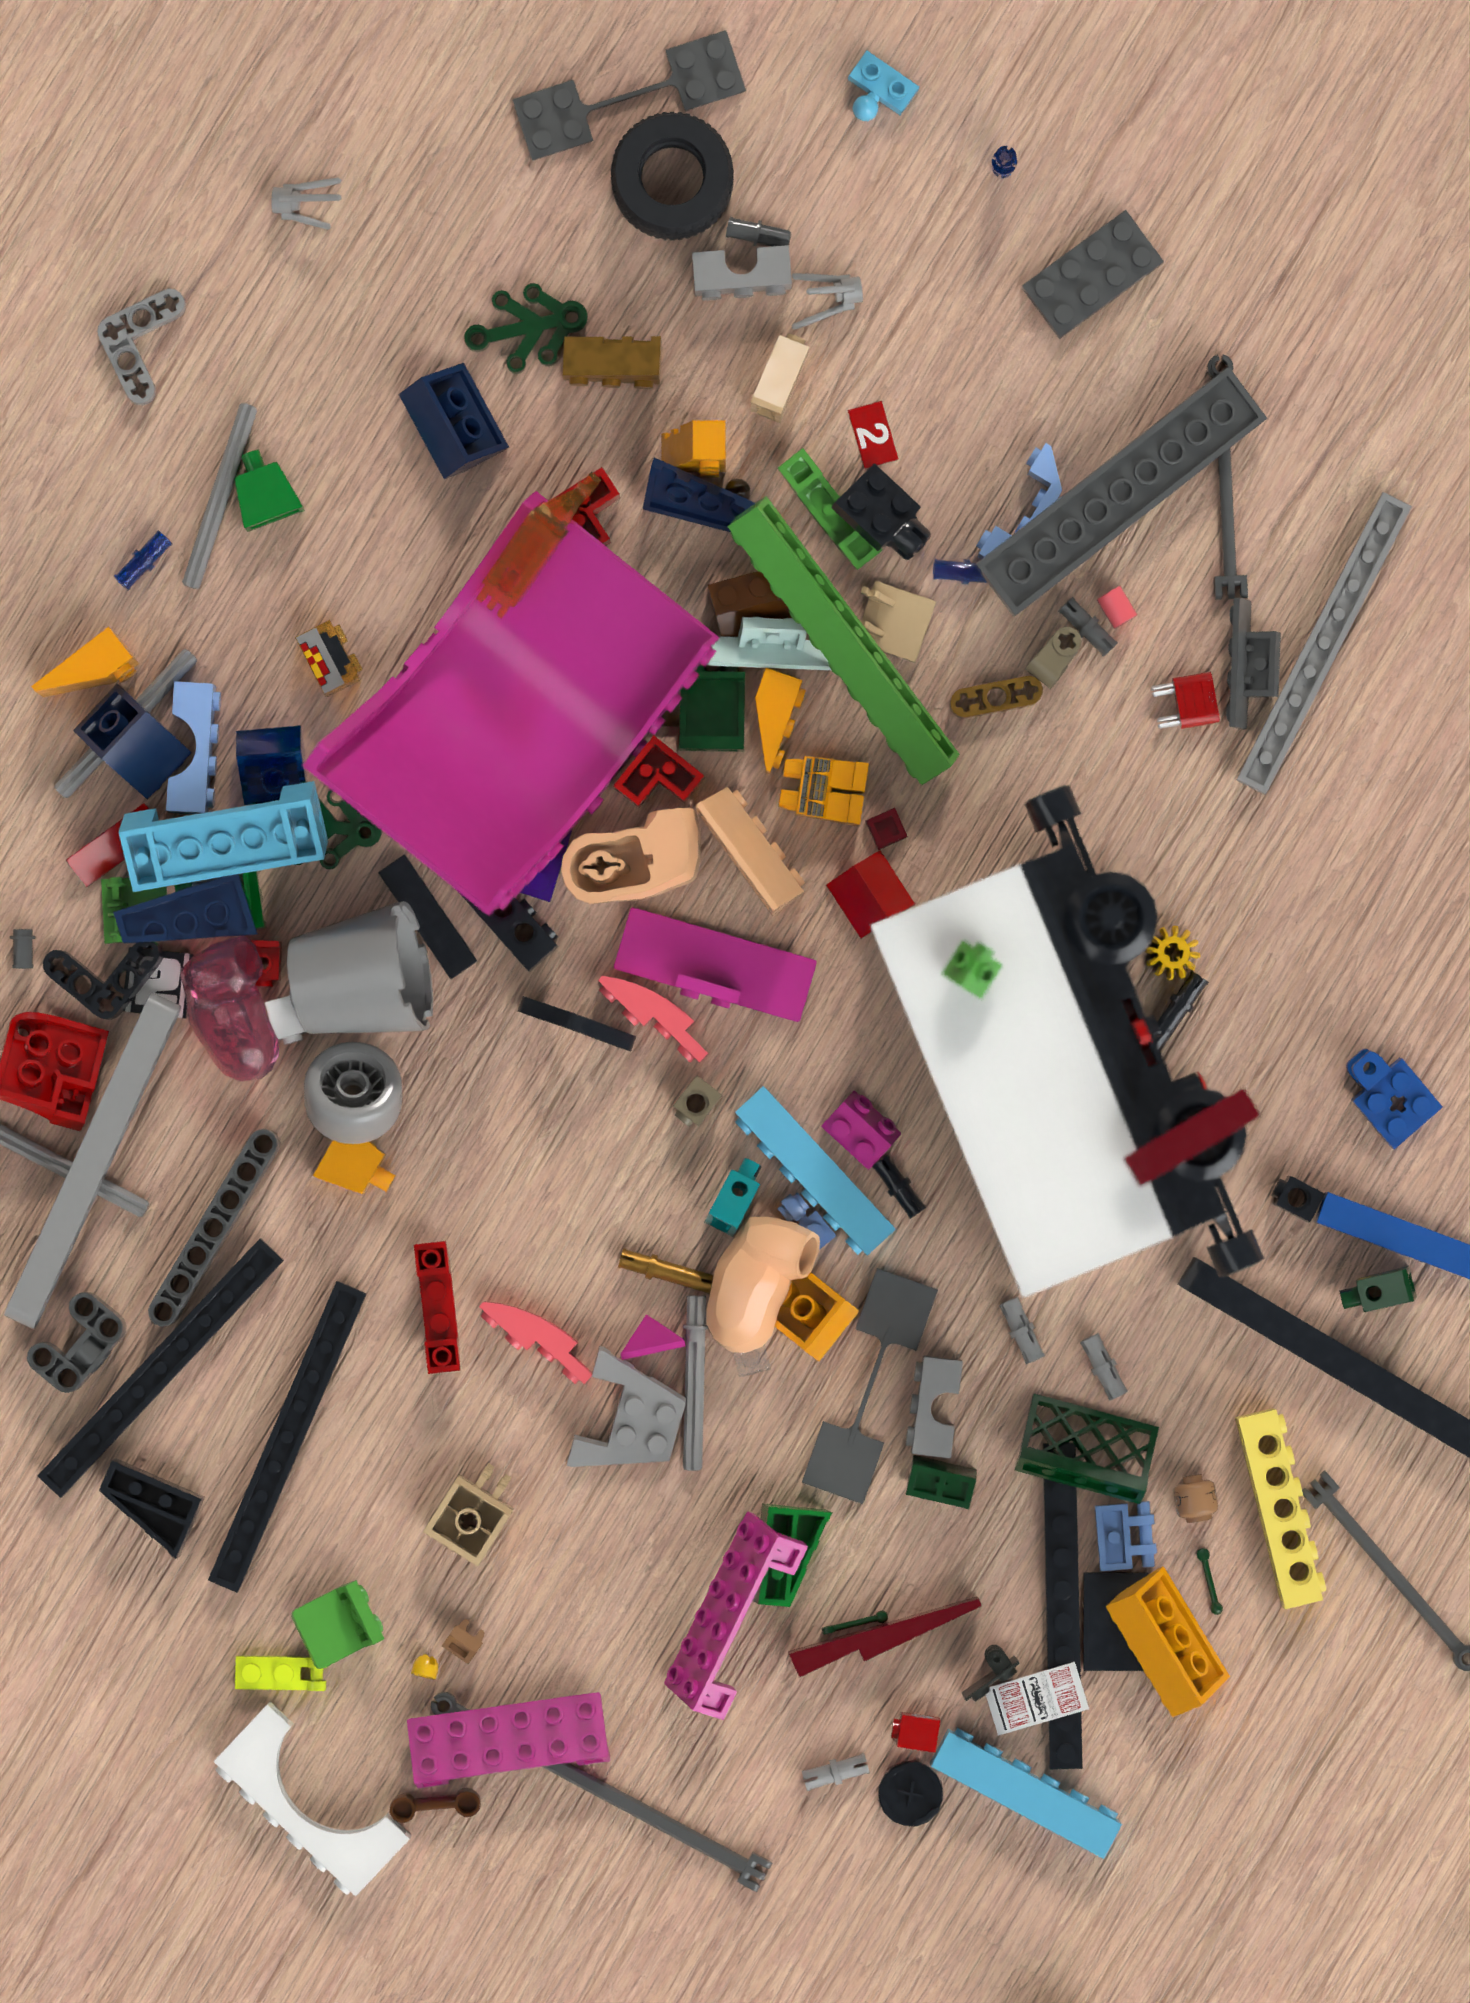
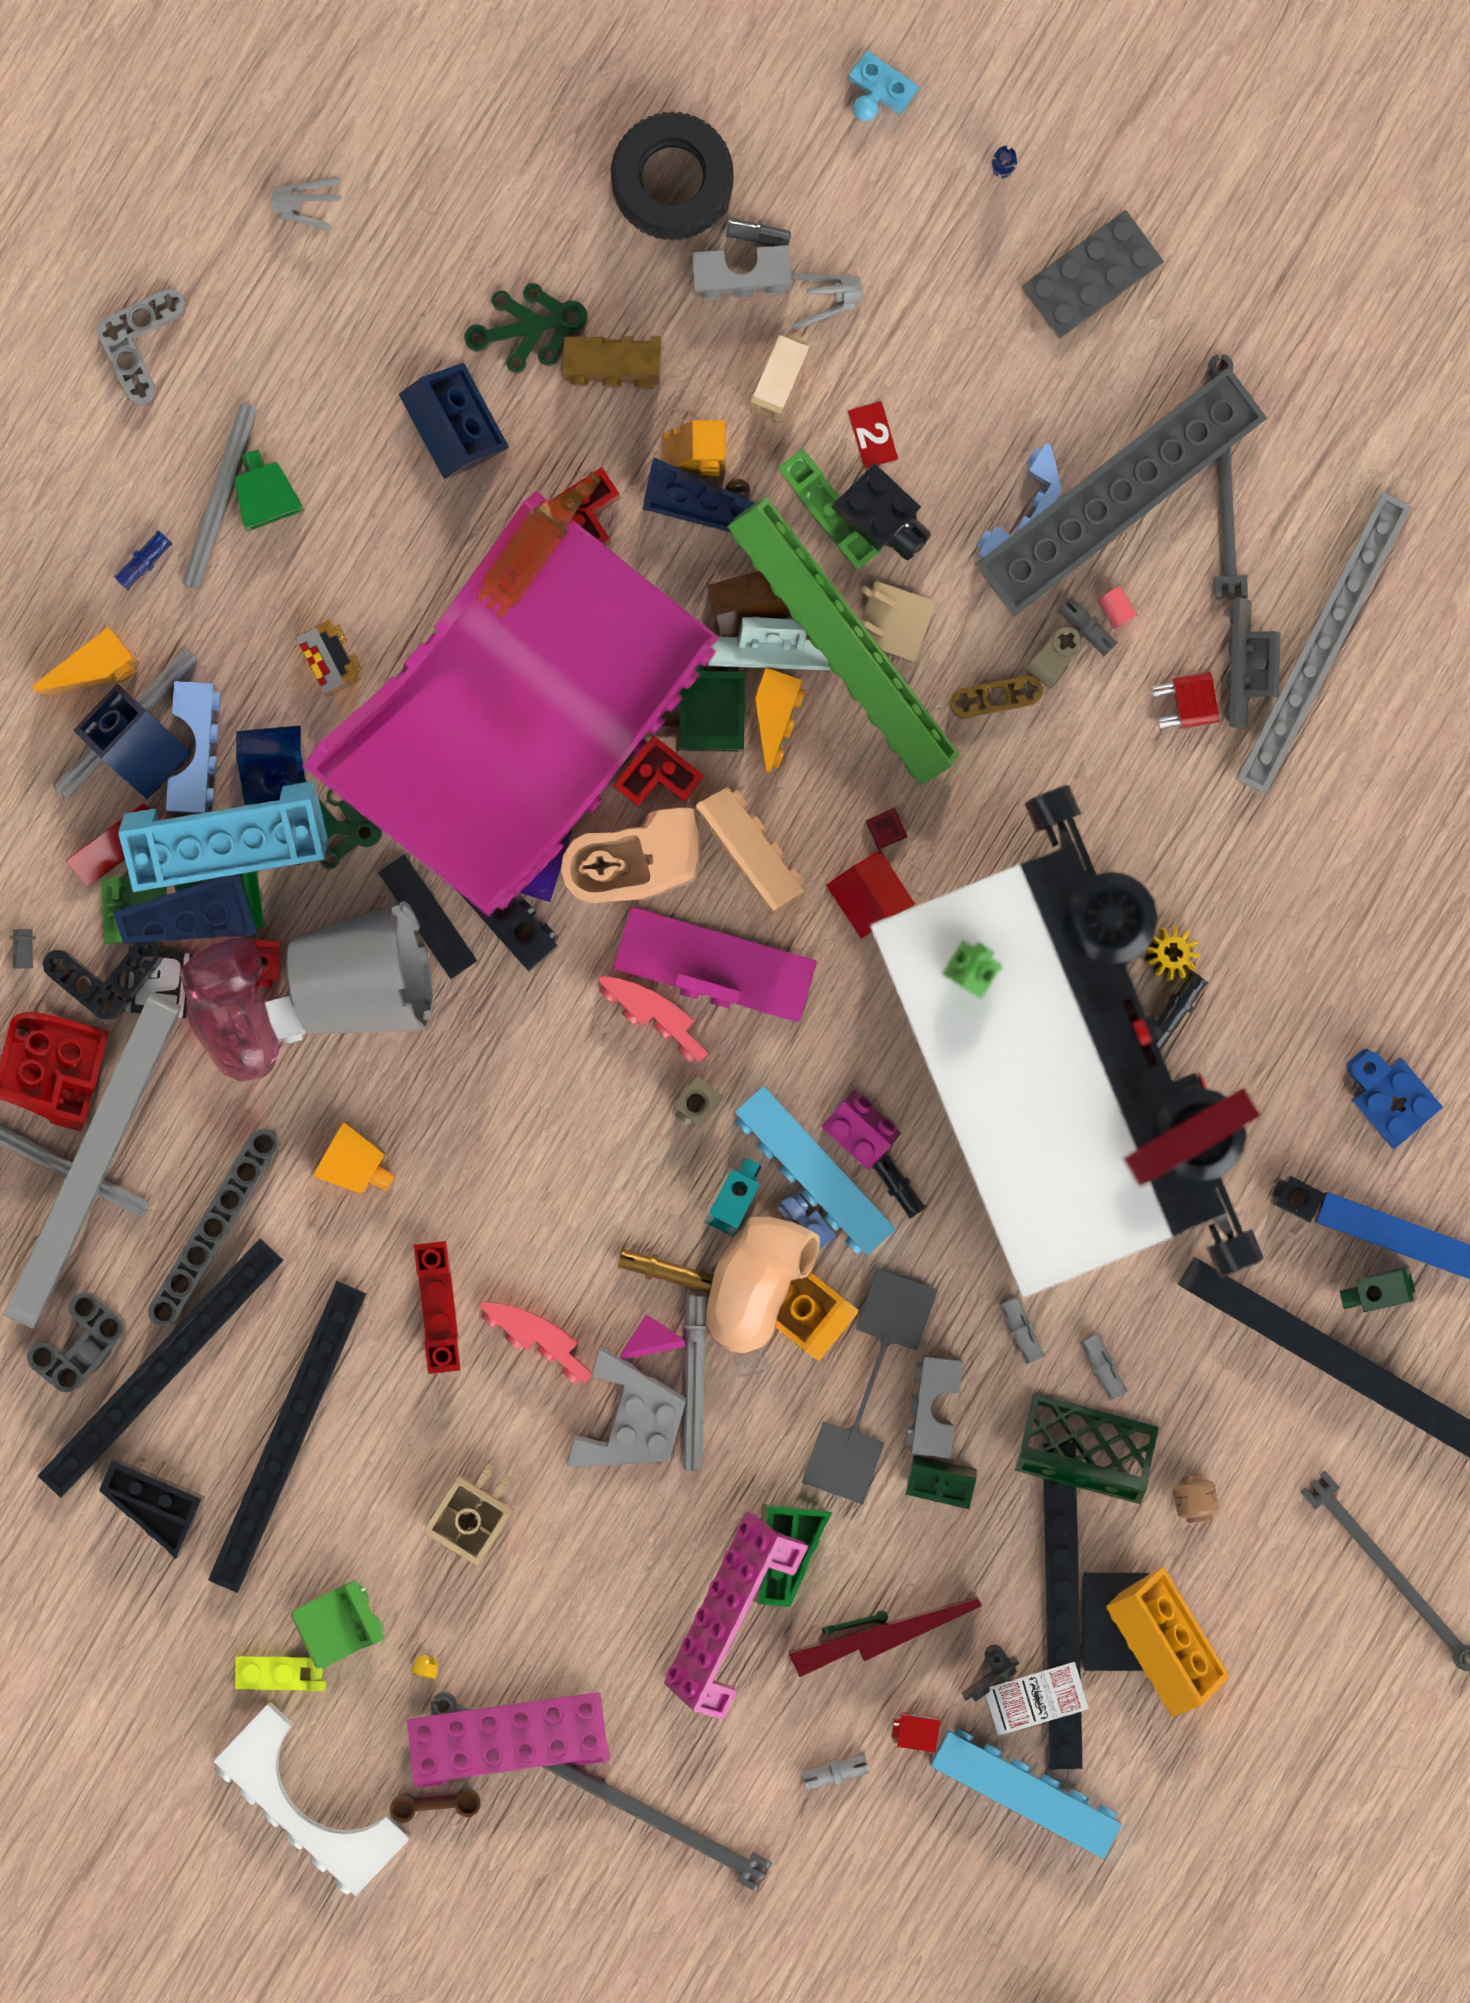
(353, 1092): light grey wheel -> none
(462, 1643): medium nougat tile -> none
(557, 118): dark grey hinge -> none
(577, 1023): black beam -> none
(816, 786): light orange hips -> none
(910, 1793): black tile -> none
(957, 571): clear blue pin -> none
(1114, 1536): medium blue plate -> none
(1203, 1555): dark green hinge -> none
(1251, 1430): light yellow brick -> none

